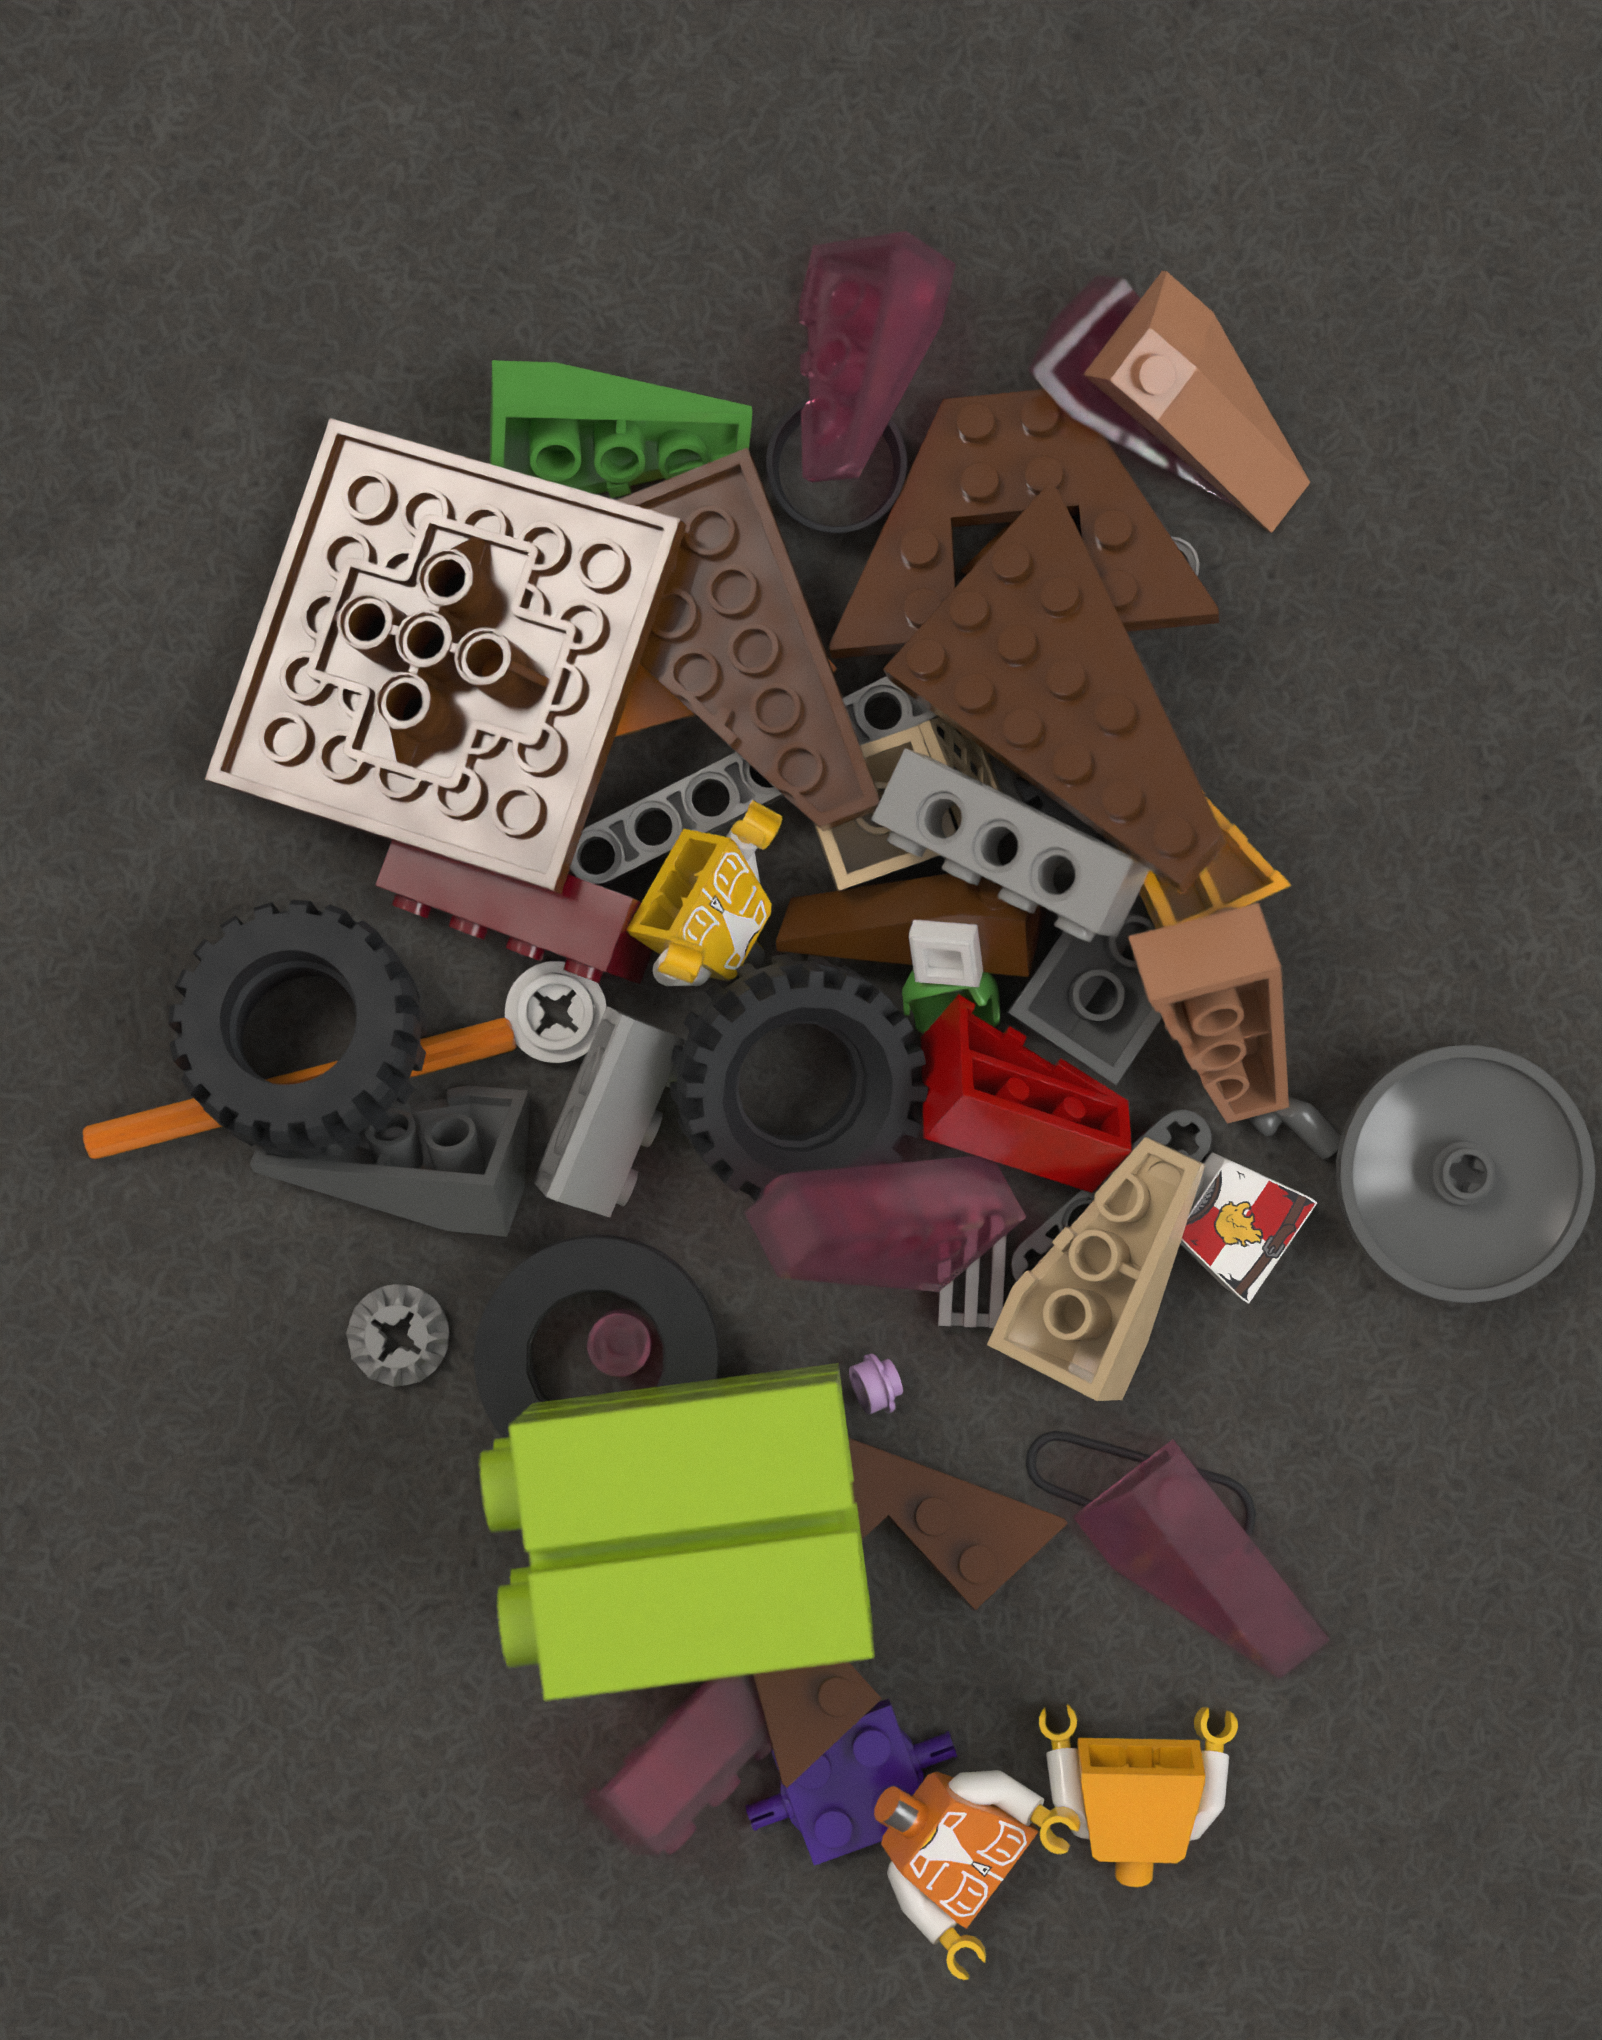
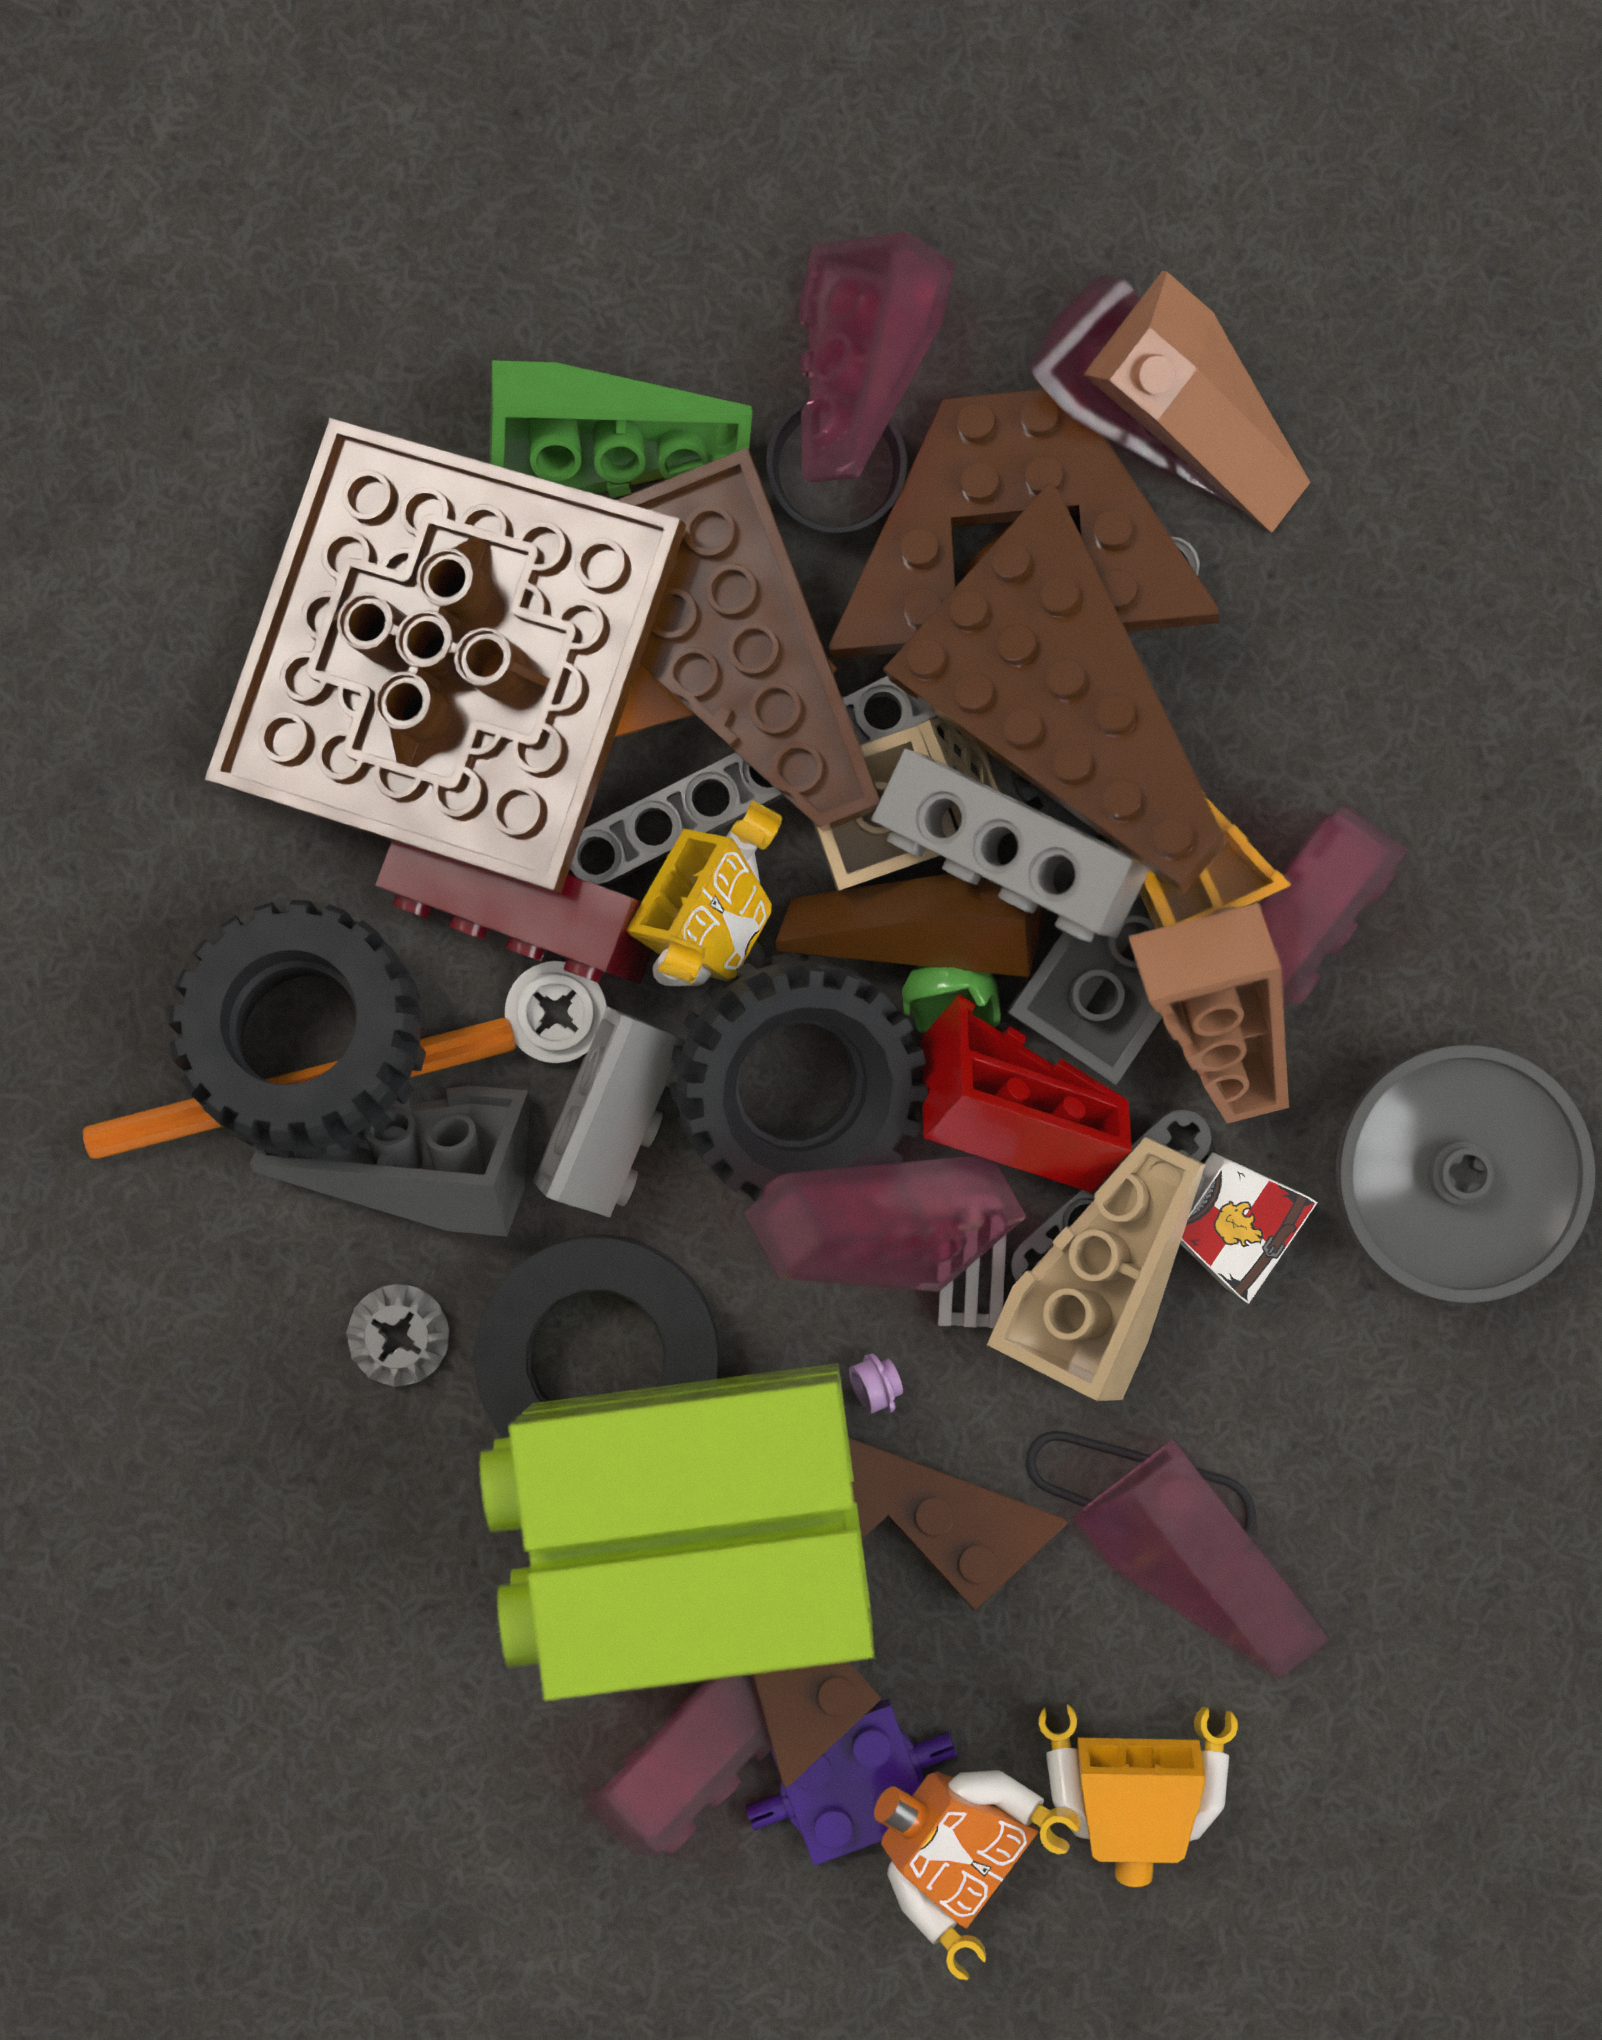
(627, 1334): clear pink wheel -> none
(946, 953): white tile -> none
(1305, 1122): dark grey arm -> none
(1331, 881): none -> clear pink wedge

